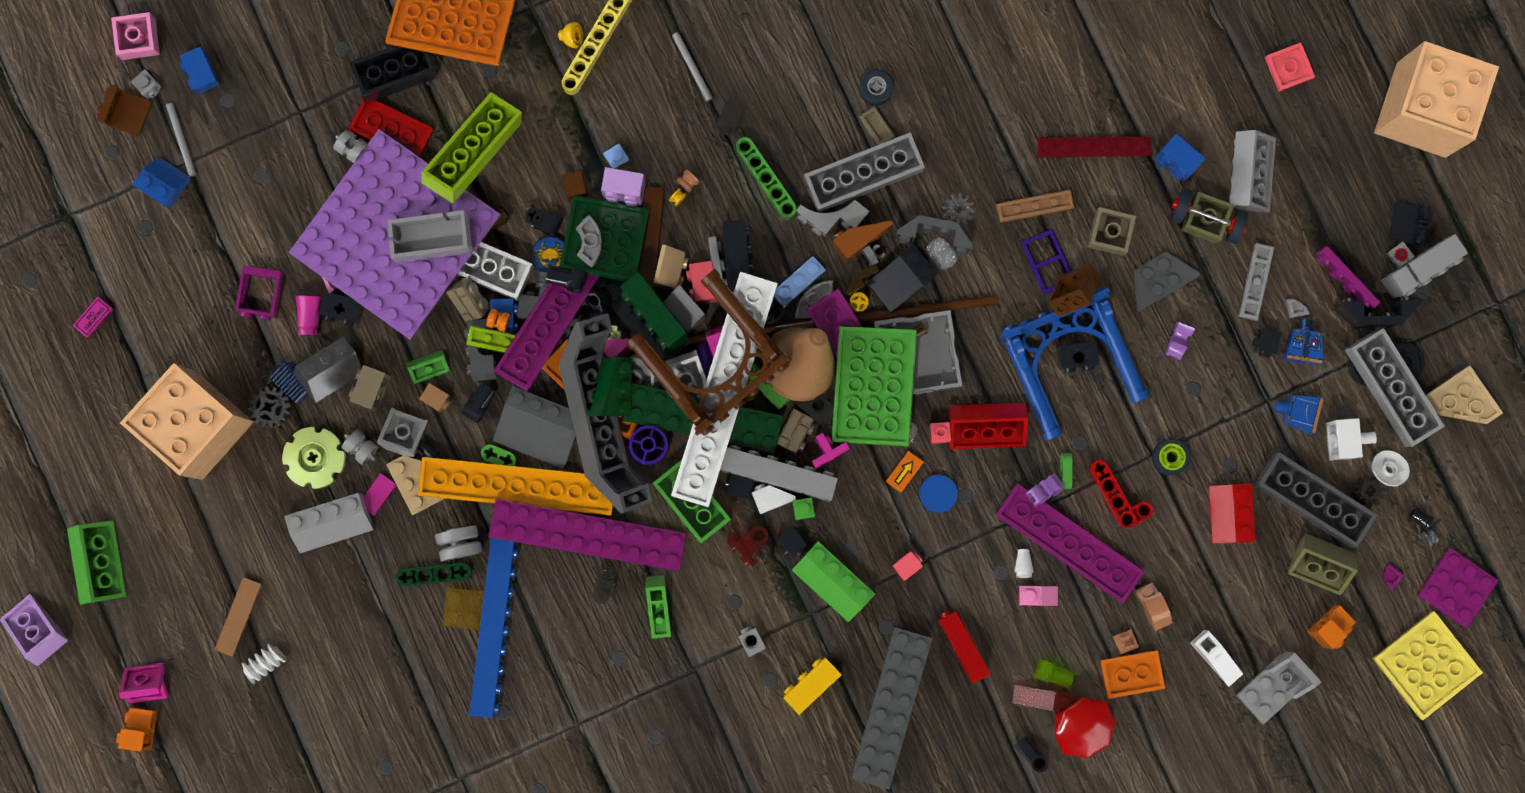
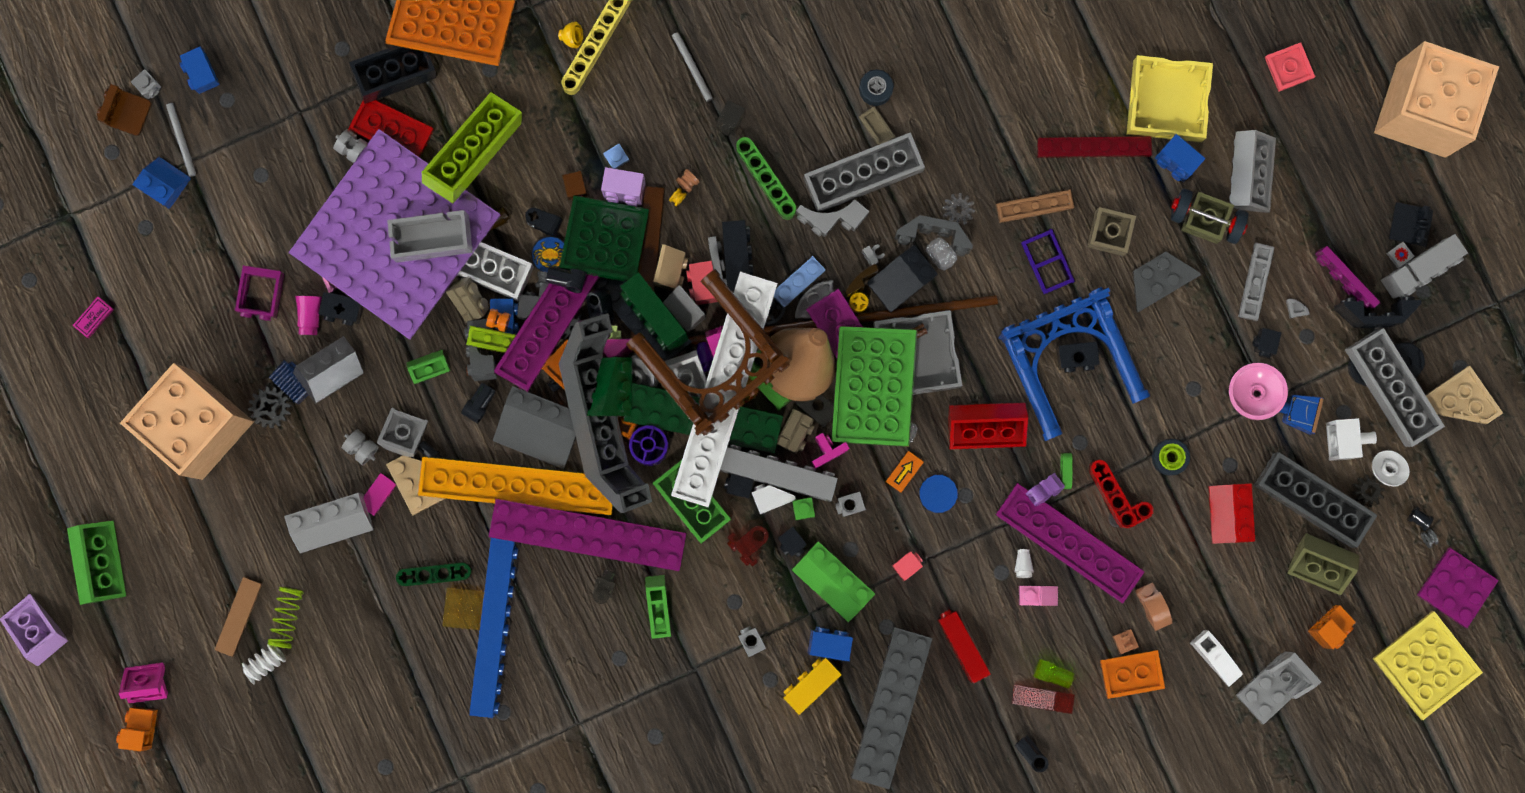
(135, 36): bright pink brick -> none
(275, 642): none -> lime piece
(299, 453): yellowish green piece -> none
(369, 388): dark tan brick -> none
(435, 398): medium nougat brick -> none
(458, 542): light grey wheel -> none
(501, 452): bright green beam -> none
(591, 241): light grey tile -> none
(830, 645): none -> blue brick
(854, 240): dark orange slope -> none
(856, 498): none -> light grey brick
(939, 433): coral brick -> none
(1073, 292): reddish brown window -> none
(1084, 727): red piece -> none
(1169, 98): none -> light yellow tile
(1178, 341): medium lavender leg -> none
(1259, 378): none -> bright pink dish
(1304, 345): torso -> none
(1391, 576): magenta tile -> none

